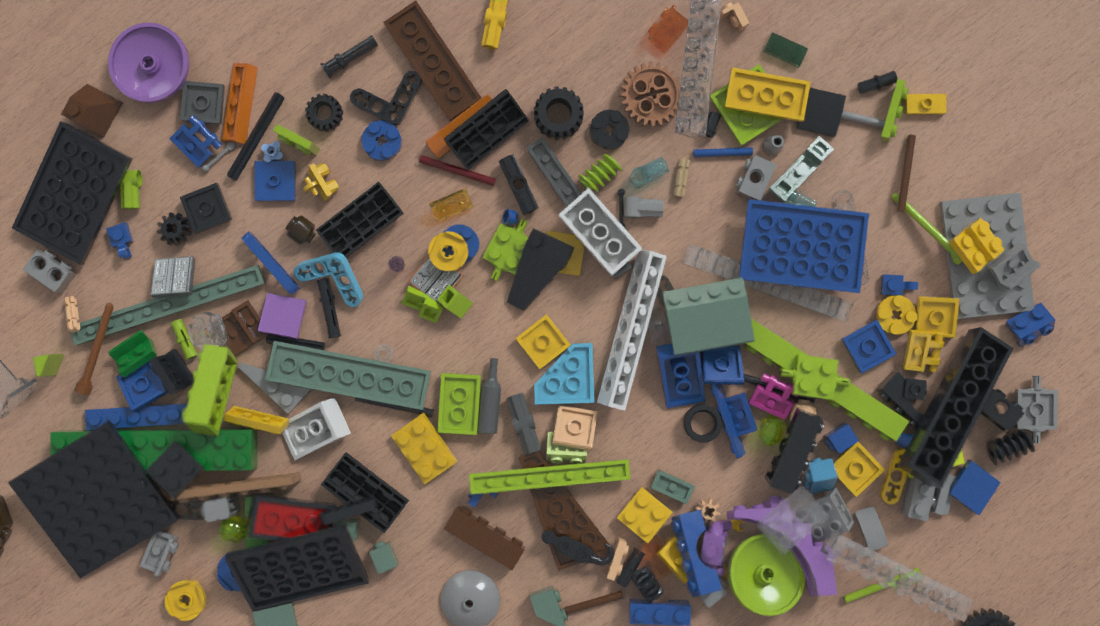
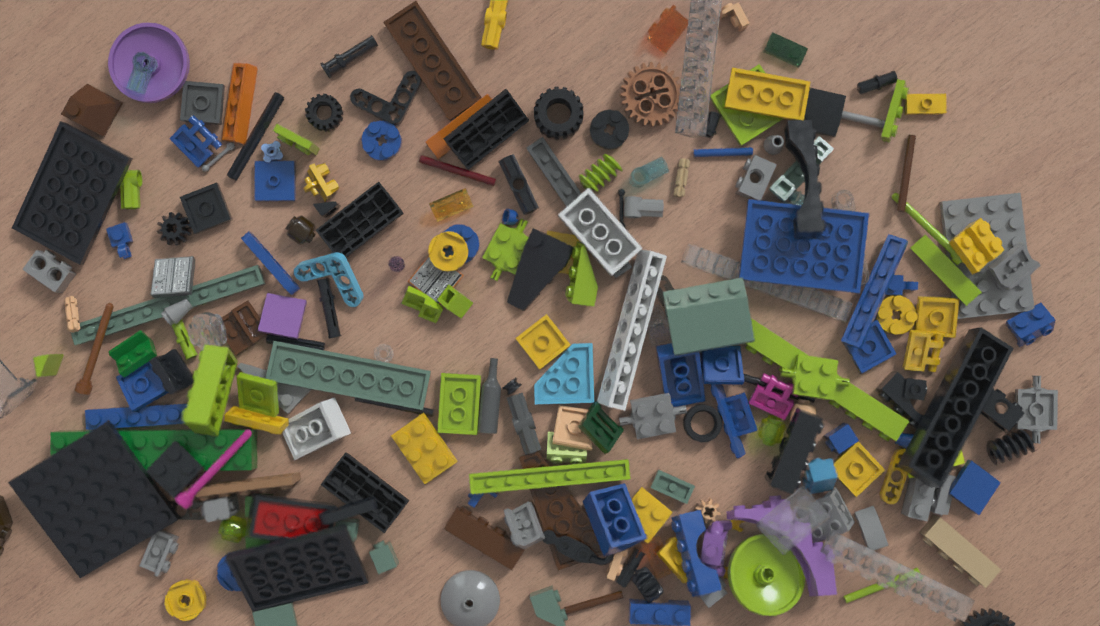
(141, 75): none -> clear light blue piece
(177, 311): none -> light grey cone
(185, 499): none -> dark pink piece
(257, 394): none -> lime plate
(326, 208): none -> black slope
(512, 386): none -> black bush
(524, 525): none -> light grey bracket
(582, 284): none -> lime slope
(598, 431): none -> dark green plate
(614, 519): none -> blue slope
(653, 415): none -> light grey plate
(800, 142): none -> black arch
(874, 291): none -> blue plate
(945, 270): none -> lime tile
(960, 551): none -> tan brick

